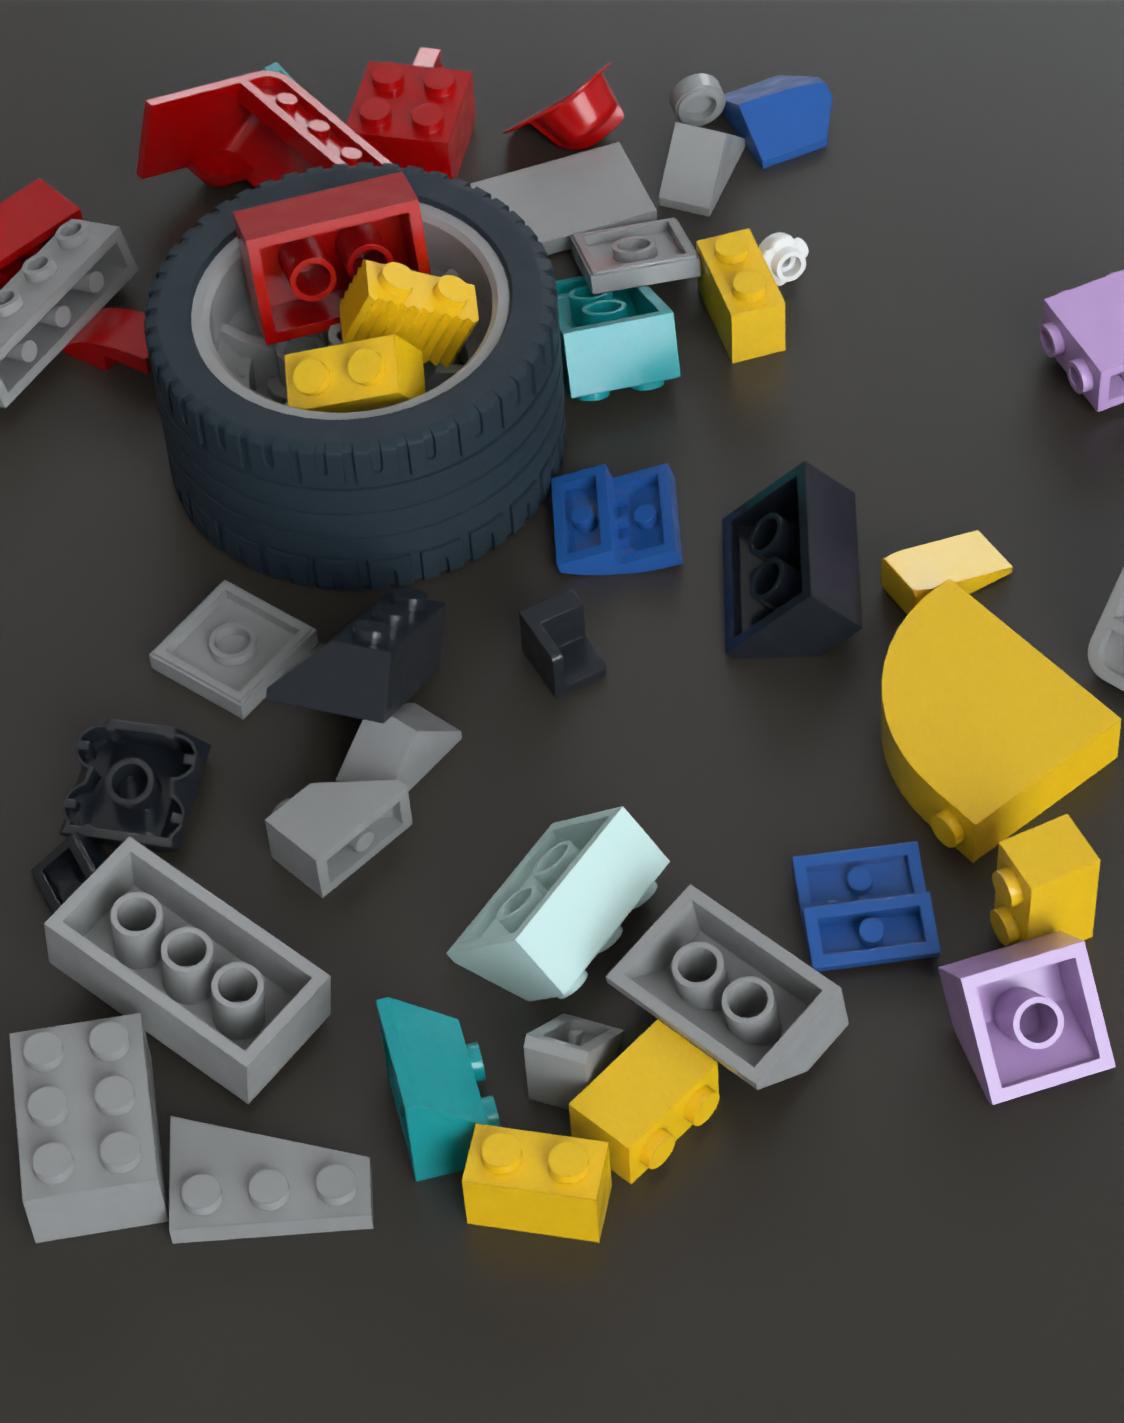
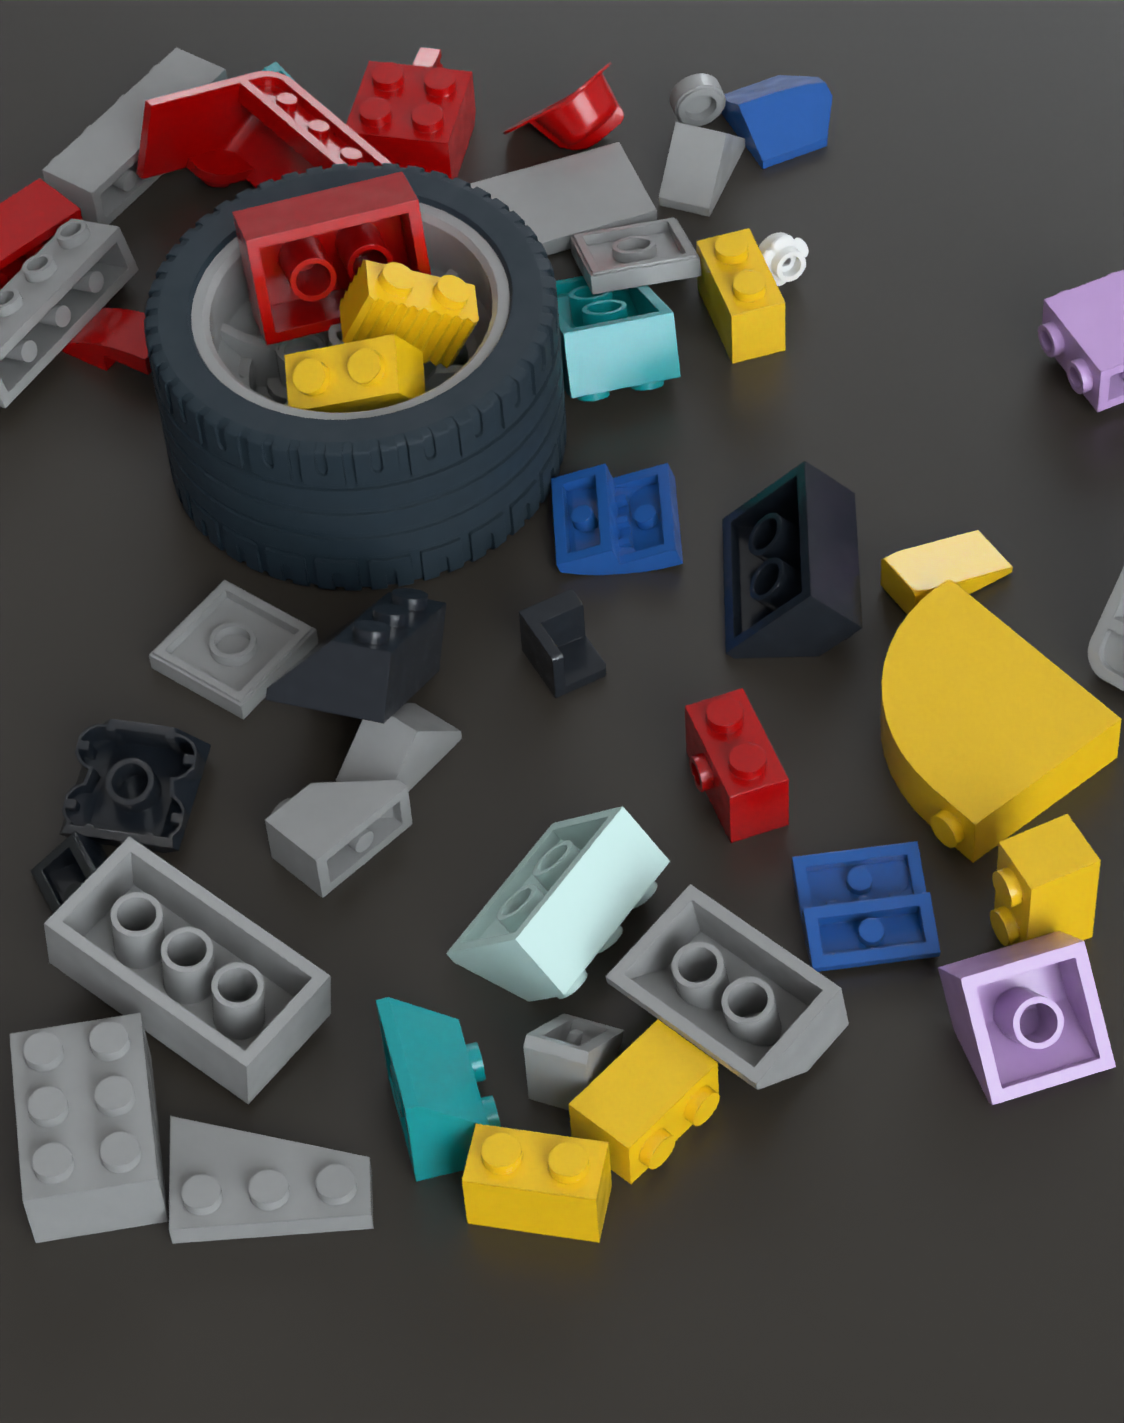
(102, 163): none -> light grey brick
(736, 765): none -> red brick

